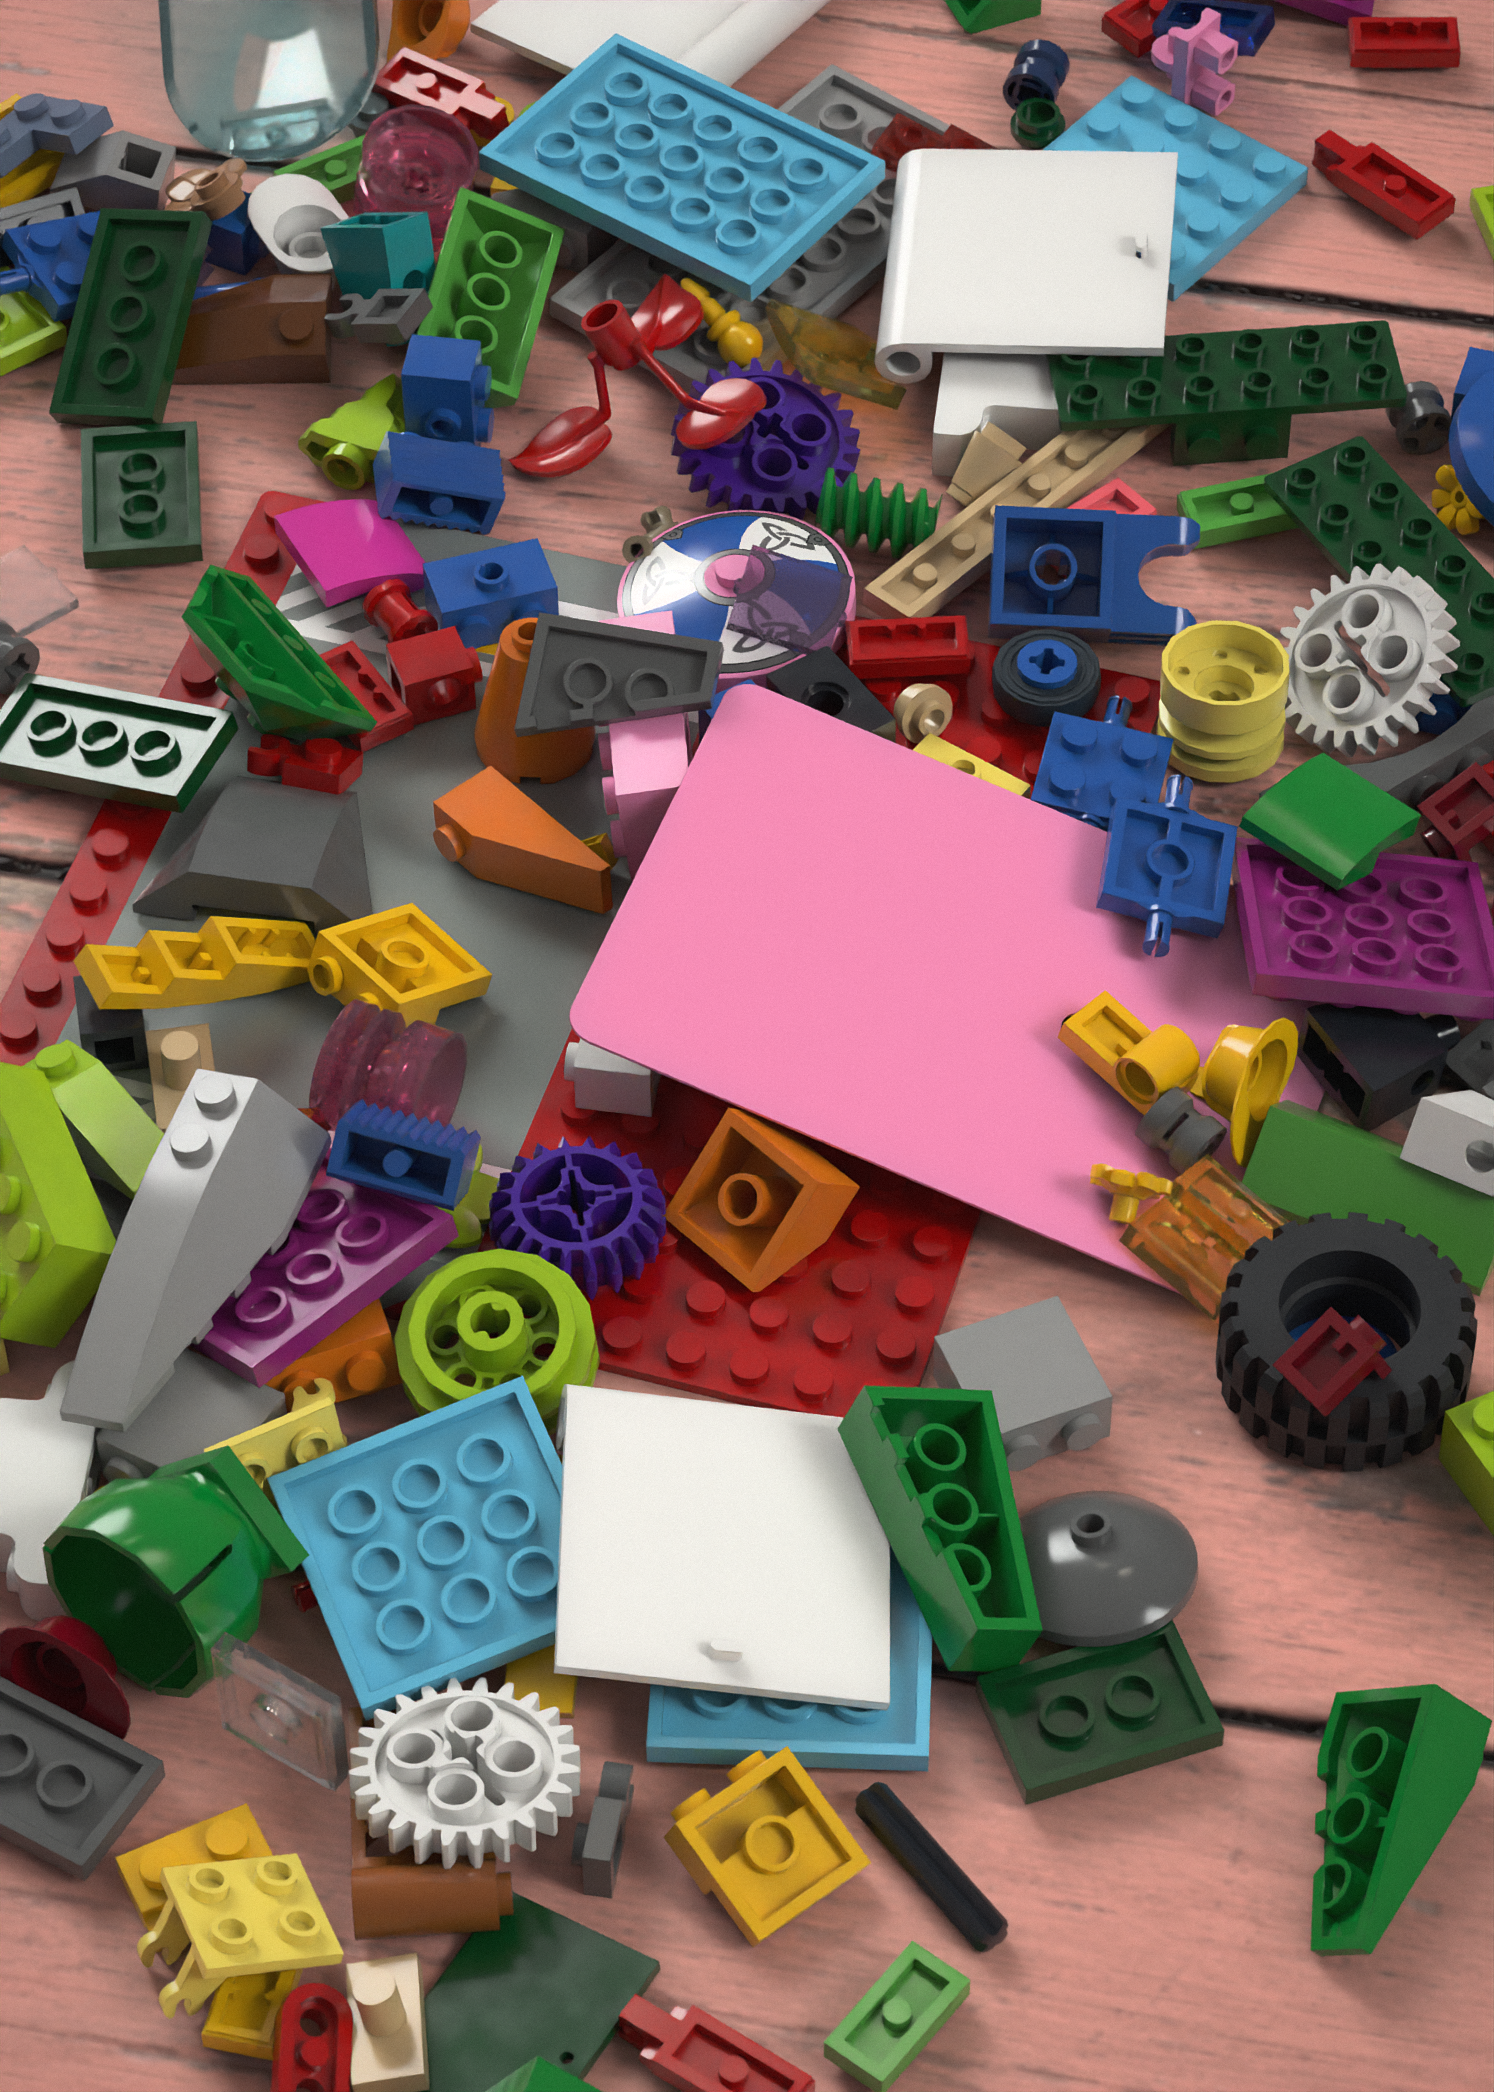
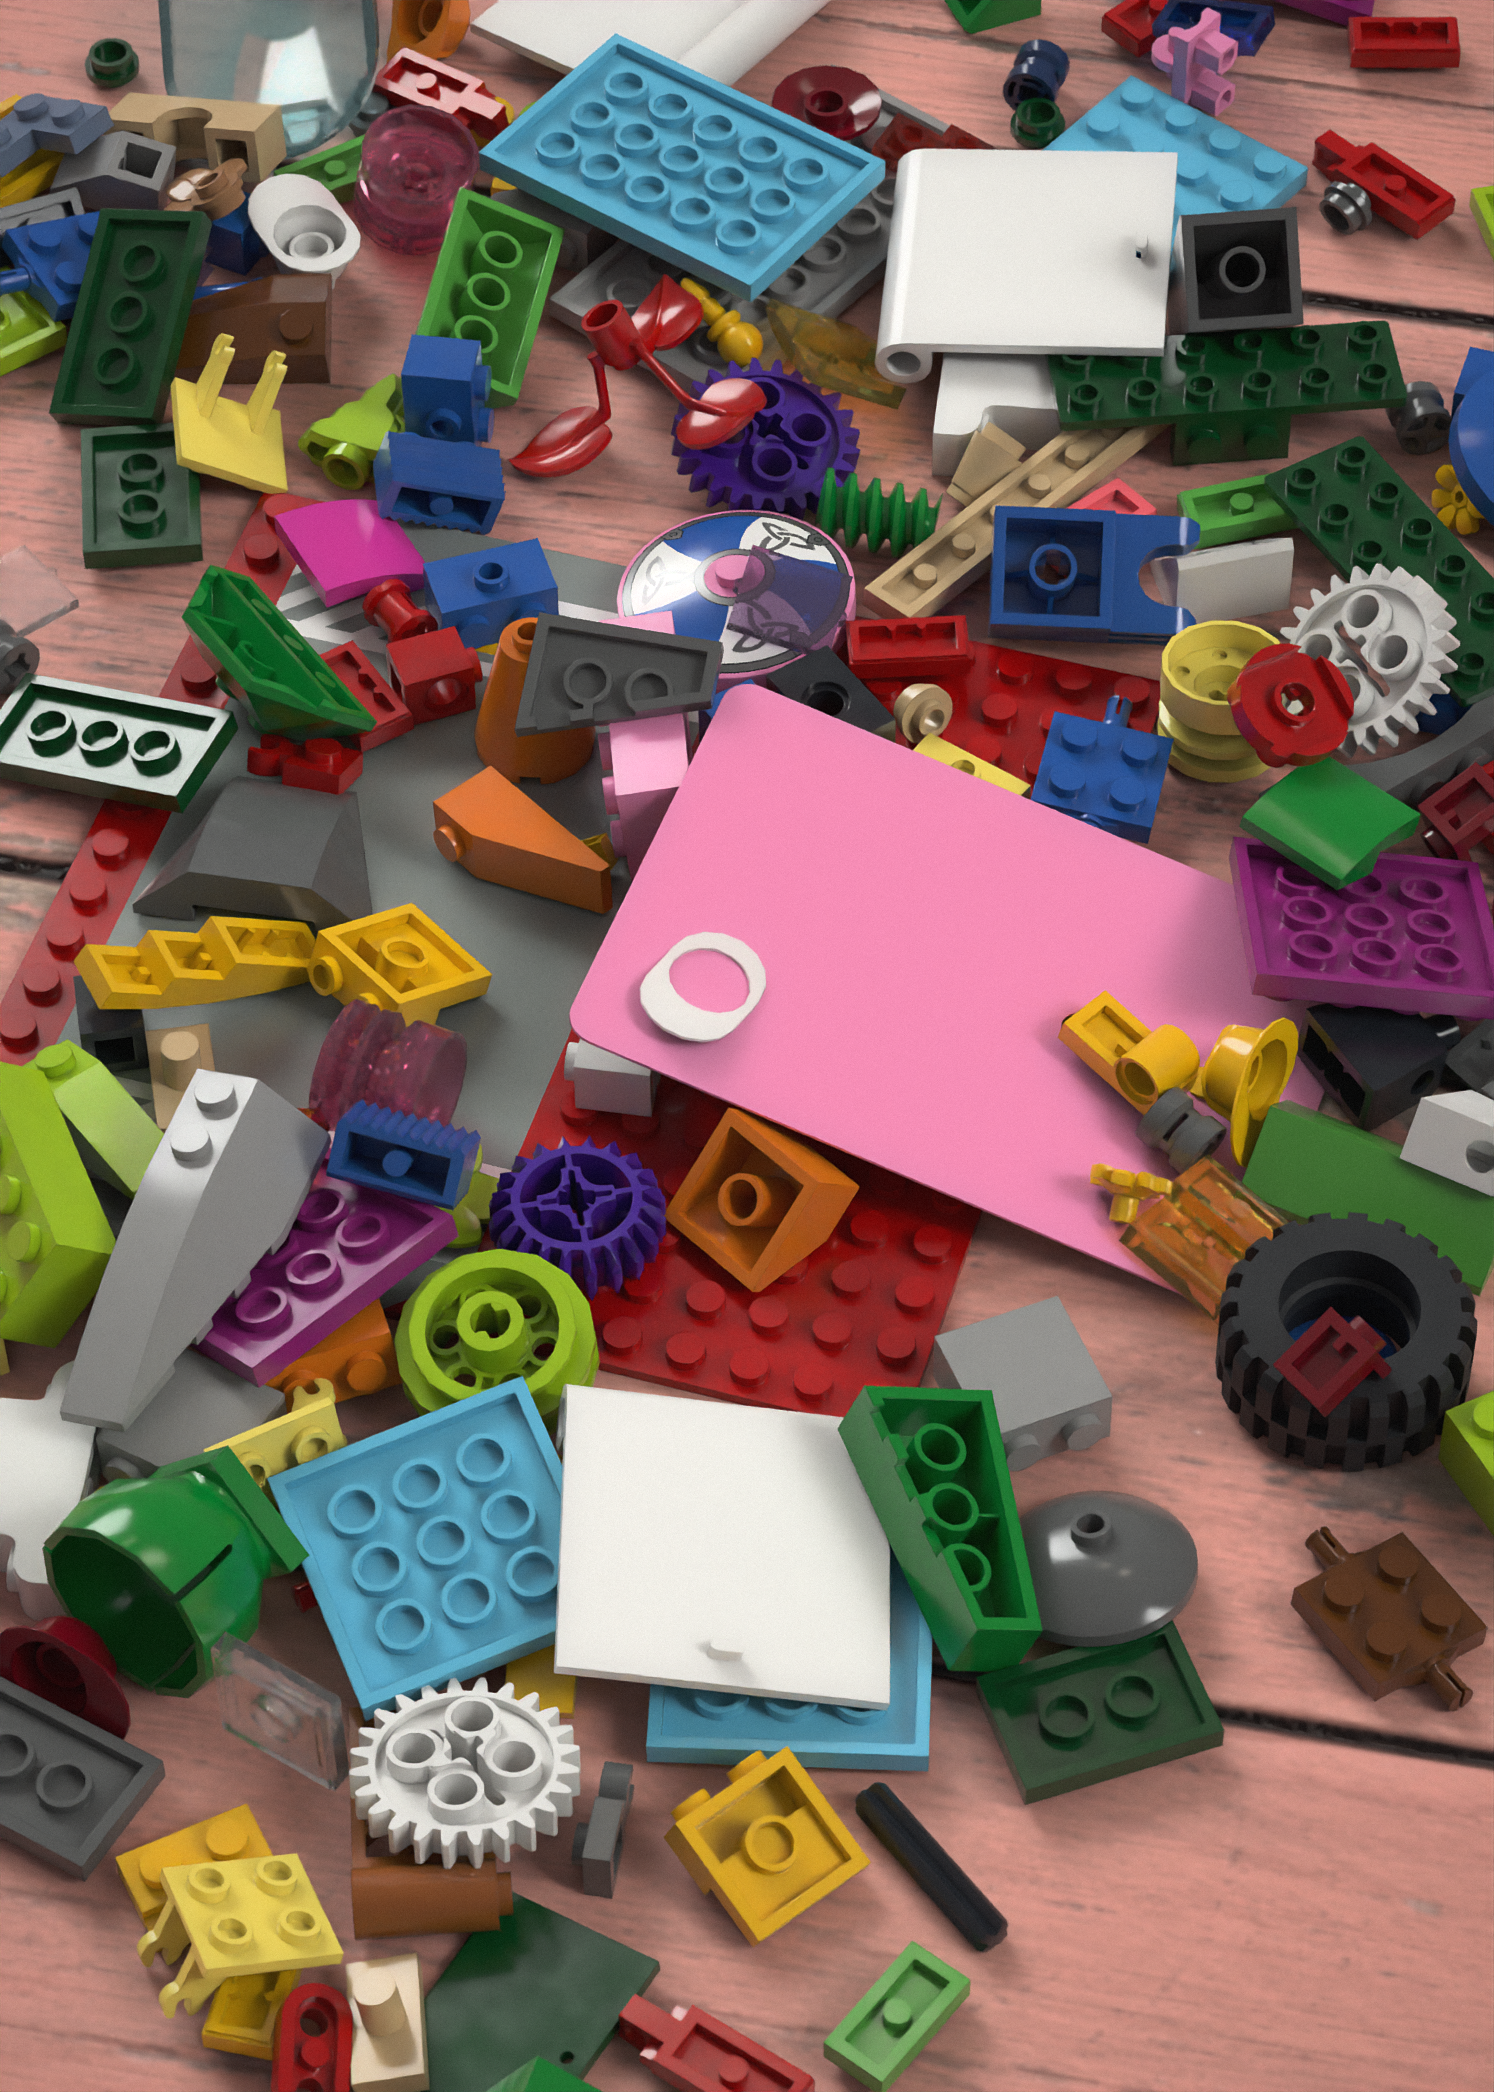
(111, 63): none -> dark green plate
(207, 129): none -> tan arch
(228, 436): none -> light yellow plate
(381, 252): teal torso -> none
(385, 318): dark grey plate -> none
(655, 523): dark tan arm -> none
(685, 1020): none -> white piece
(830, 100): none -> dark red dish
(1044, 675): black wheel -> none
(1167, 866): blue plate -> none
(1228, 579): none -> white slope
(1235, 272): none -> dark grey slope
(1274, 731): none -> red plate
(1346, 207): none -> dark grey plate
(1389, 1617): none -> reddish brown plate
(1394, 1783): green wedge -> none

